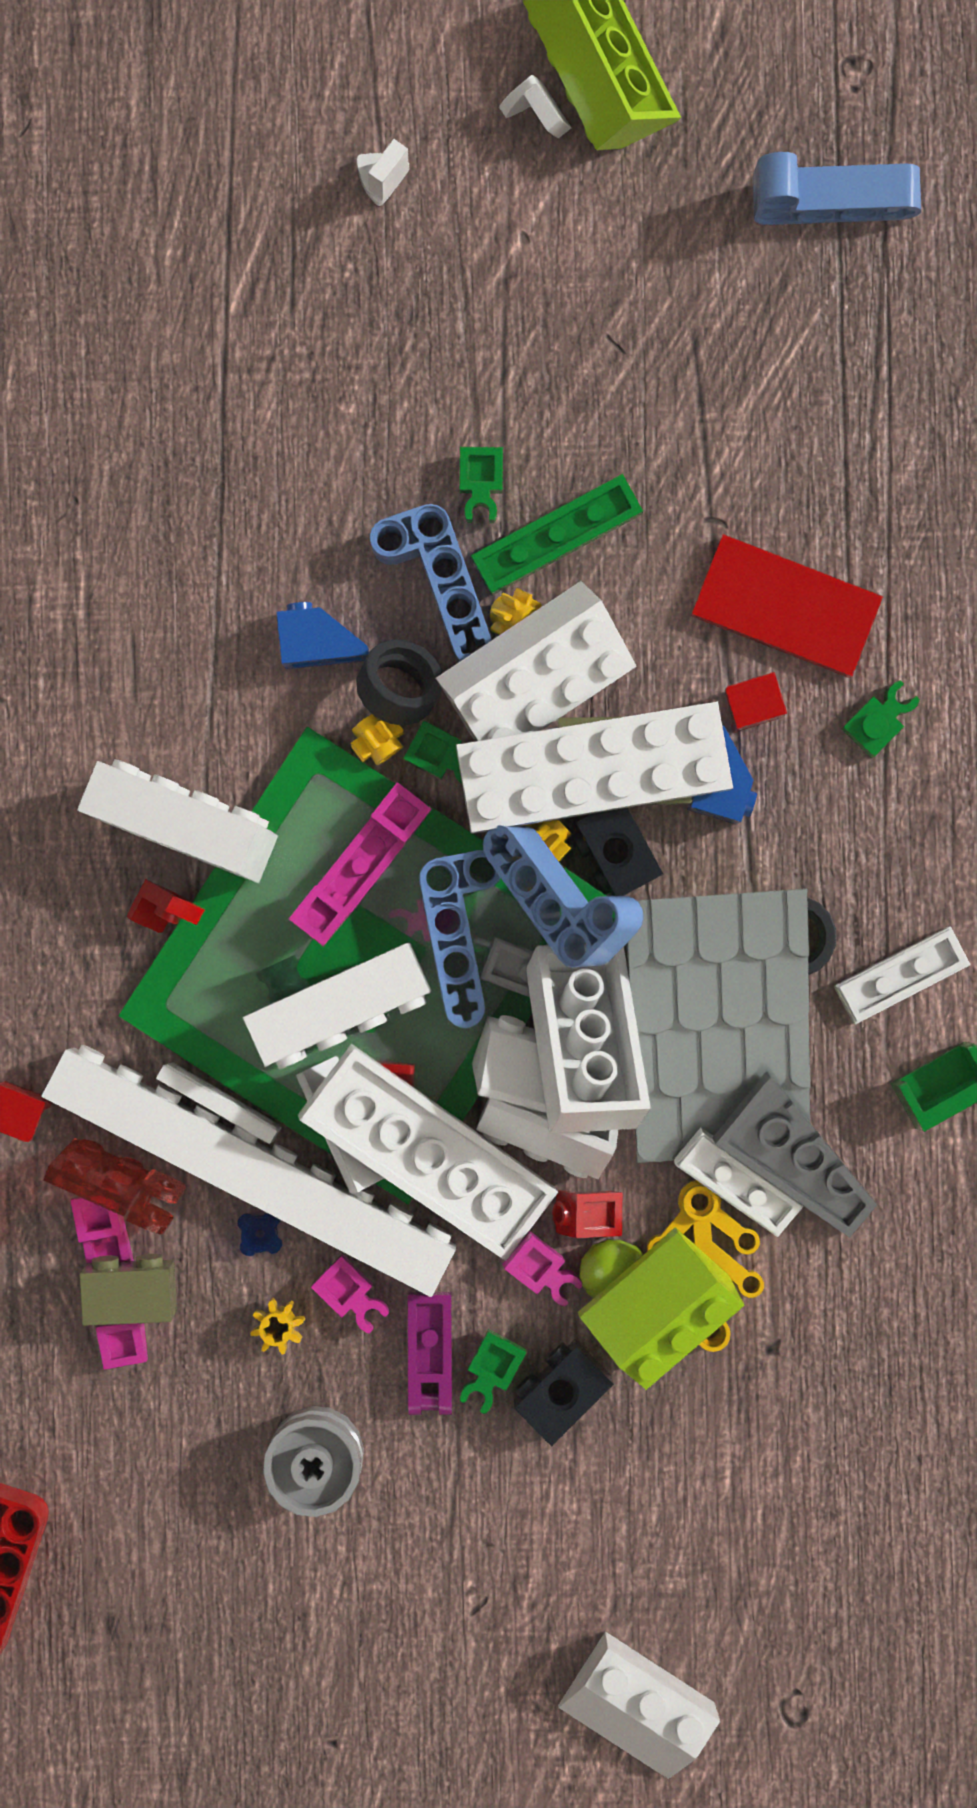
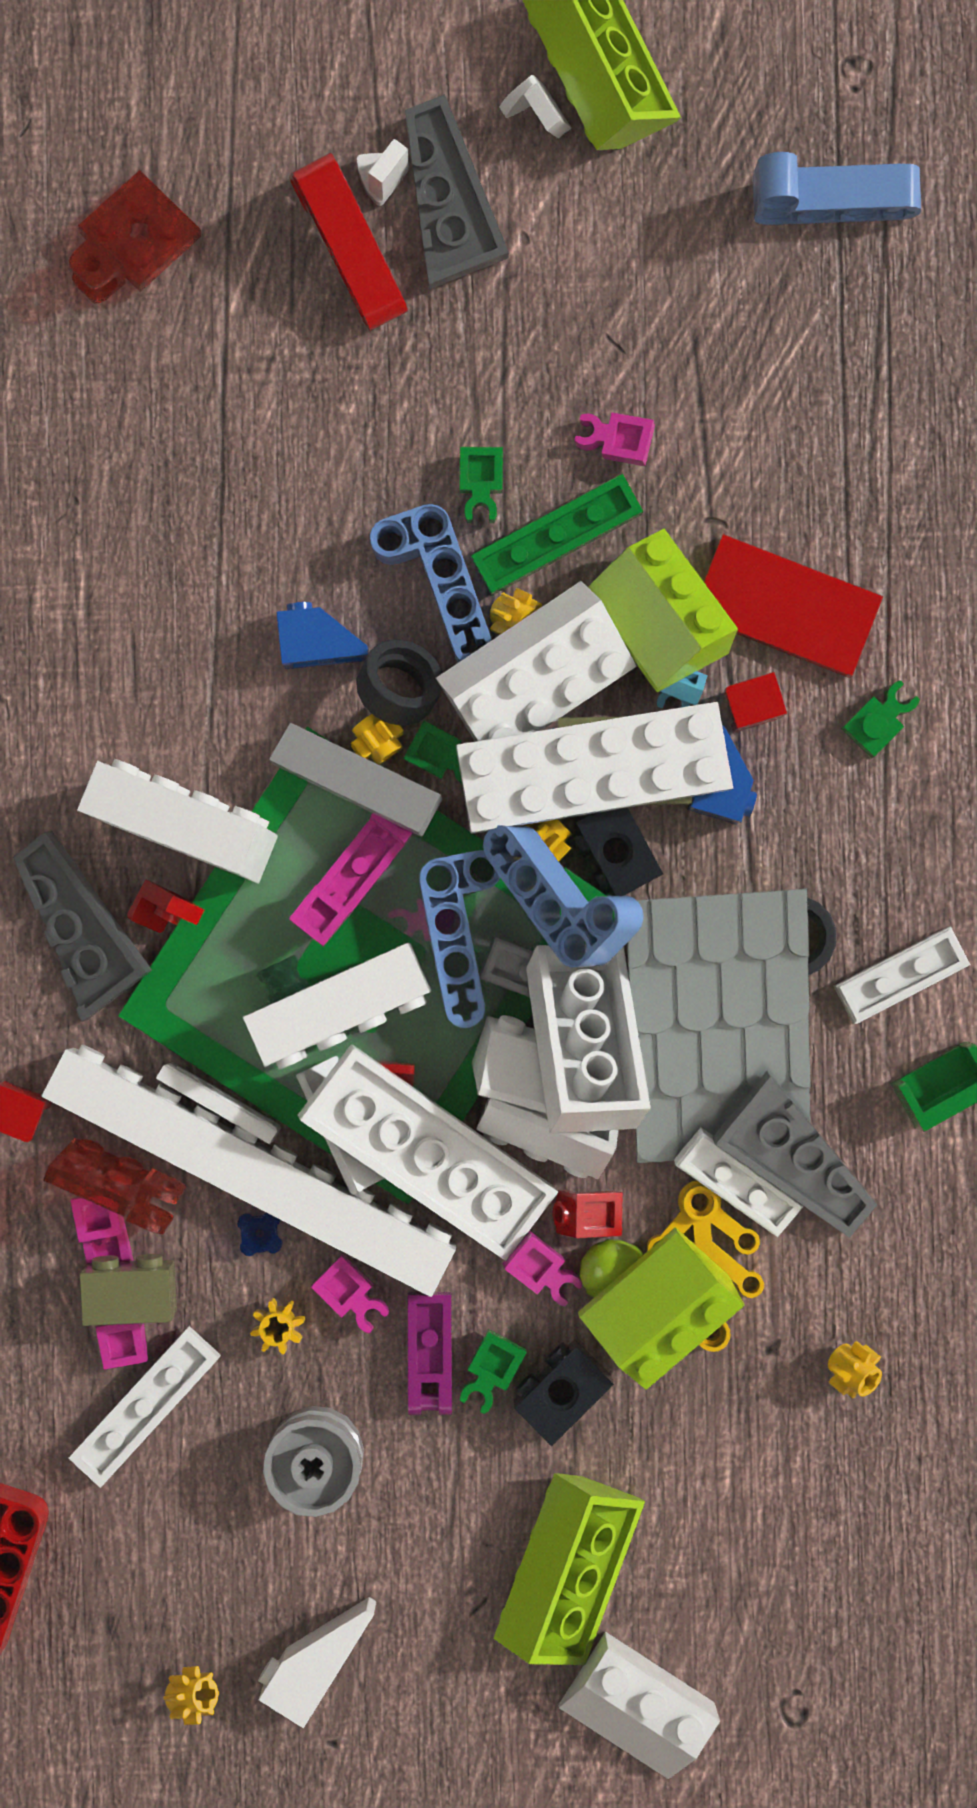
(87, 938): none -> dark grey wing
(113, 254): none -> clear red plate
(144, 1406): none -> white plate
(191, 1695): none -> yellow gear
(310, 1664): none -> white slope
(349, 240): none -> red beam
(356, 779): none -> light grey tile
(452, 206): none -> dark grey wing
(568, 1571): none -> lime slope
(623, 439): none -> dark pink plate
(664, 611): none -> lime slope
(687, 690): none -> medium azure tile
(854, 1369): none -> yellow gear

